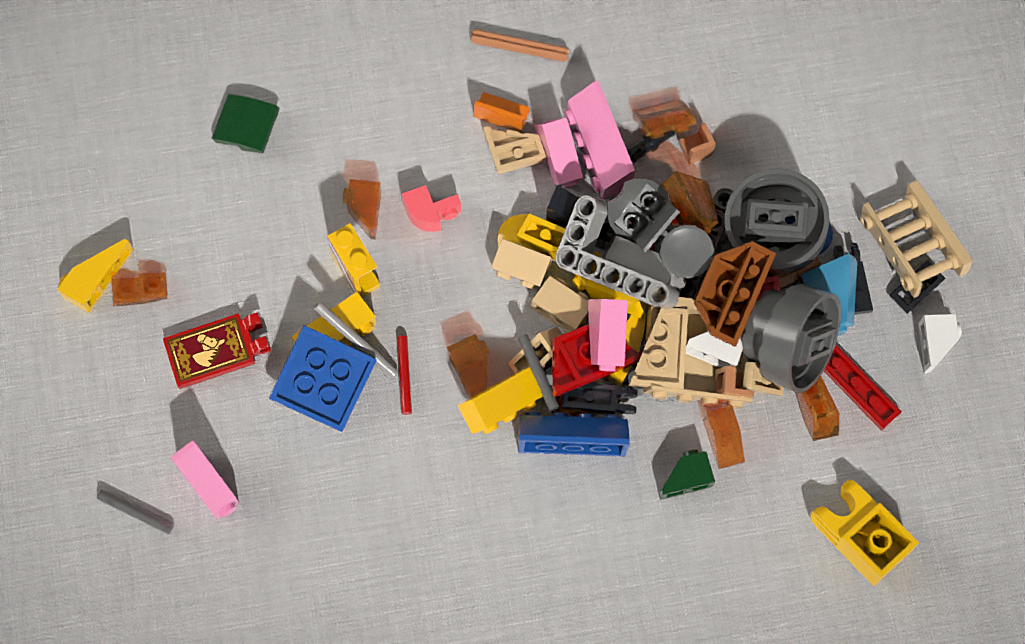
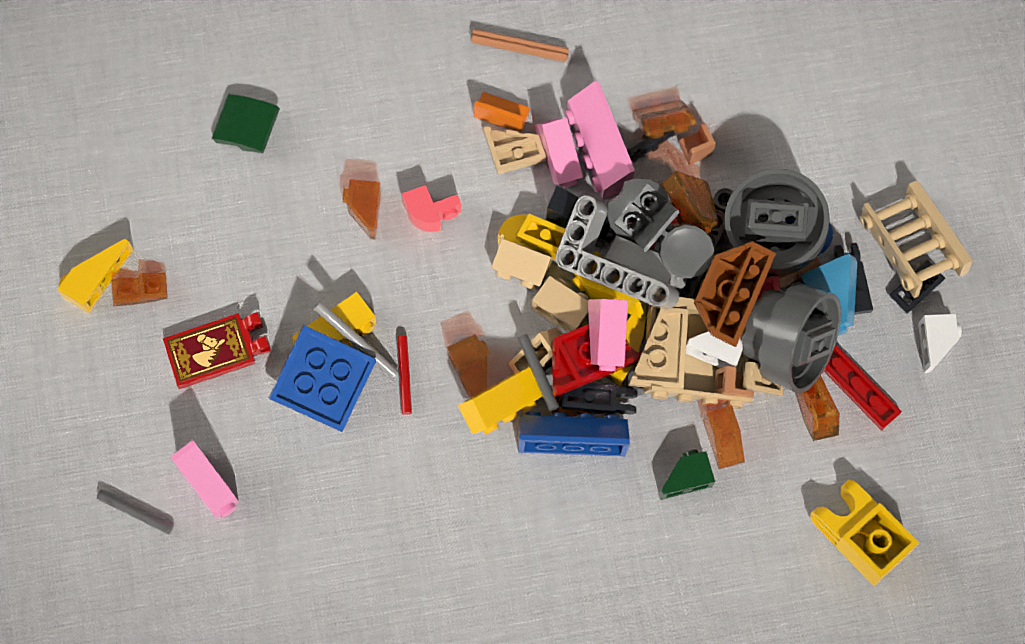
(353, 260): yellow panel -> none

